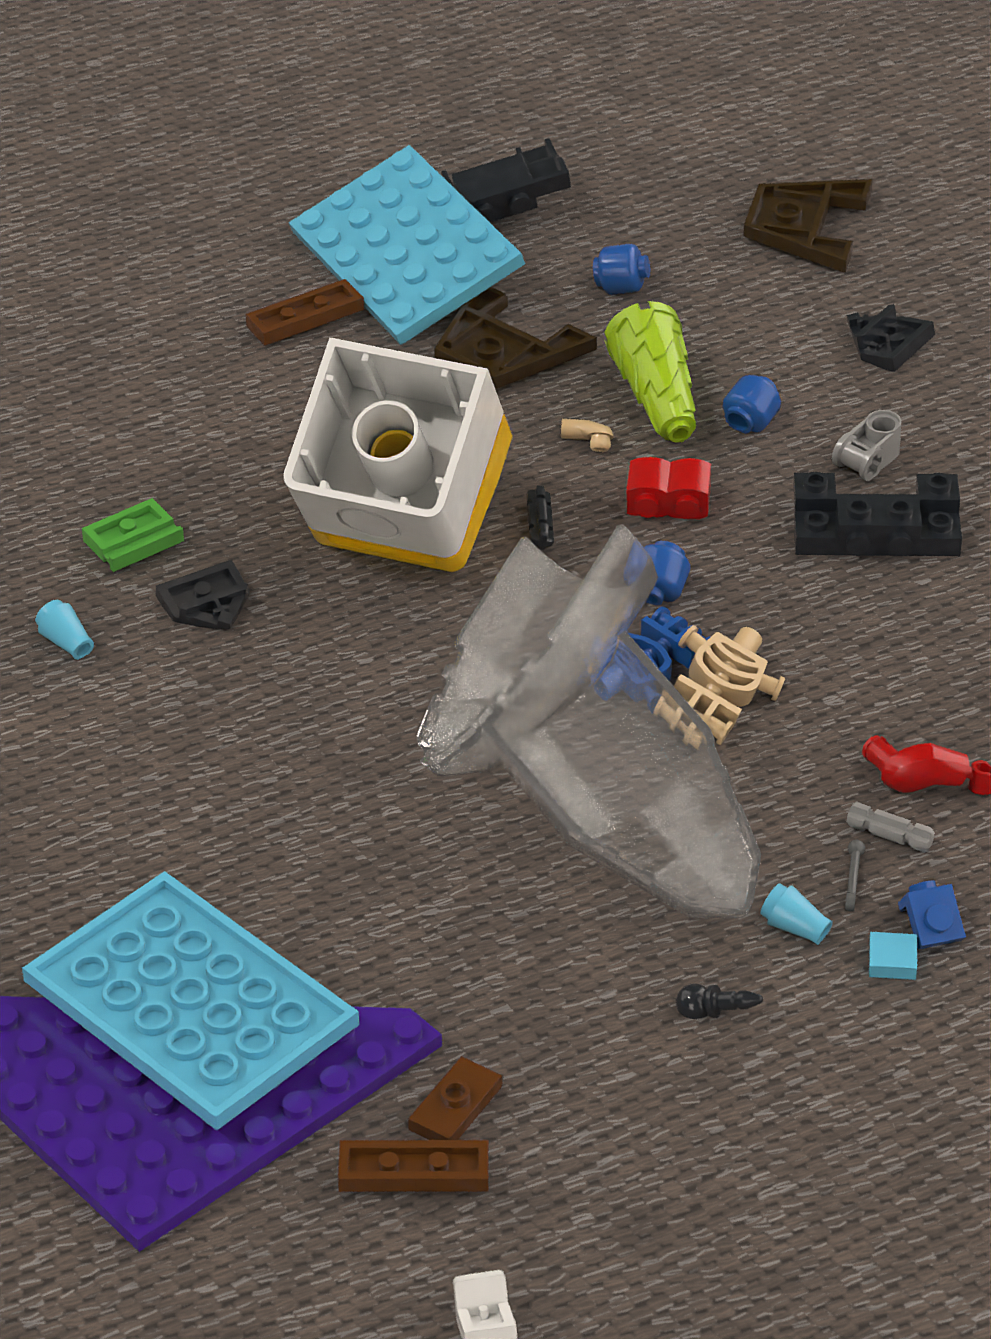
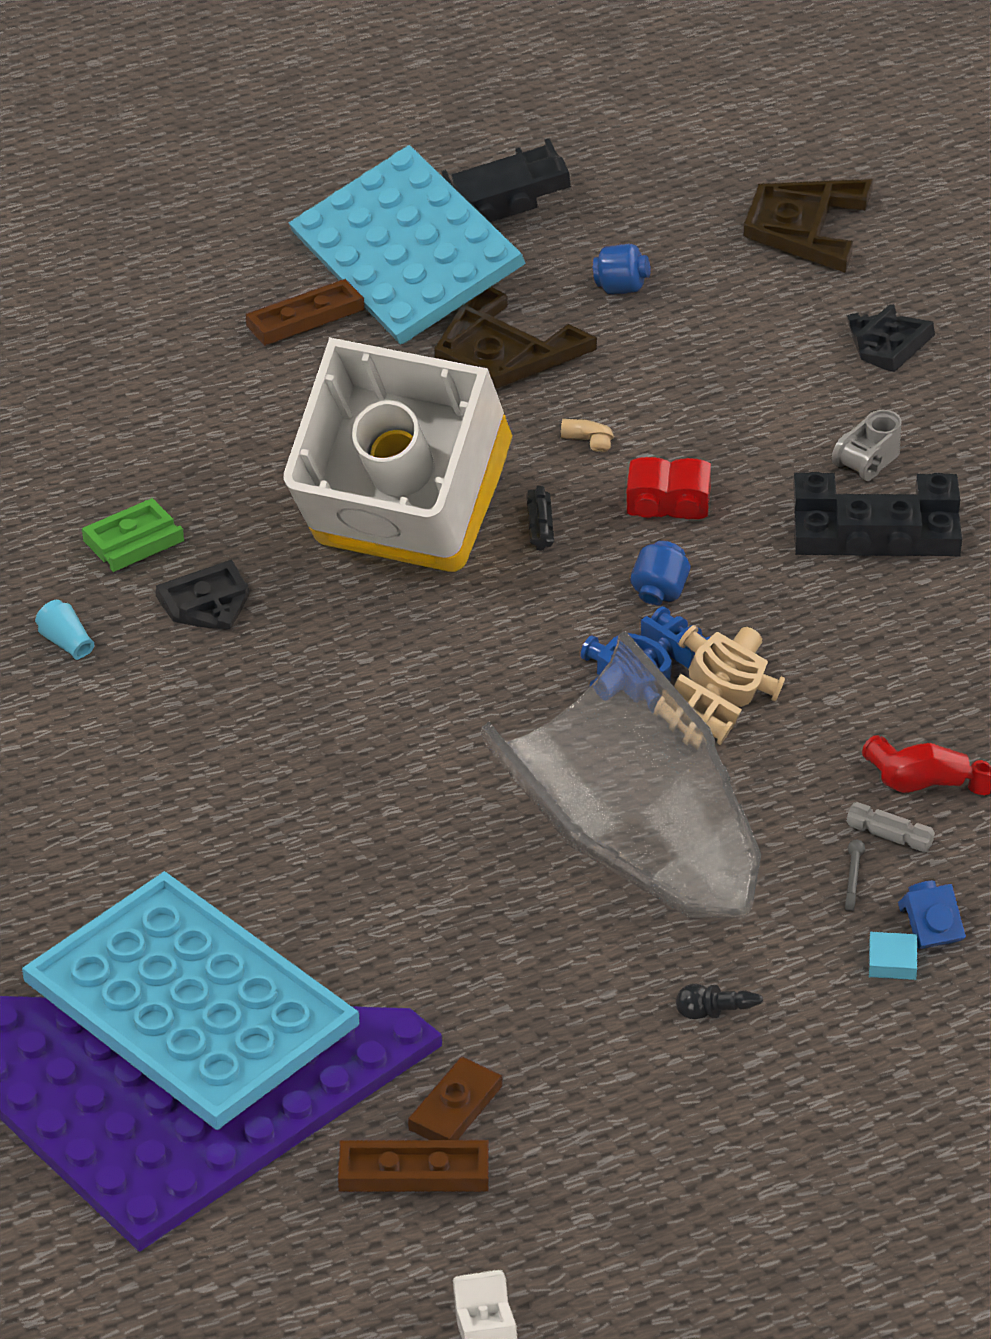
(532, 649): clear windscreen -> none
(653, 360): lime cone -> none
(751, 404): blue head -> none
(795, 914): medium azure cone -> none

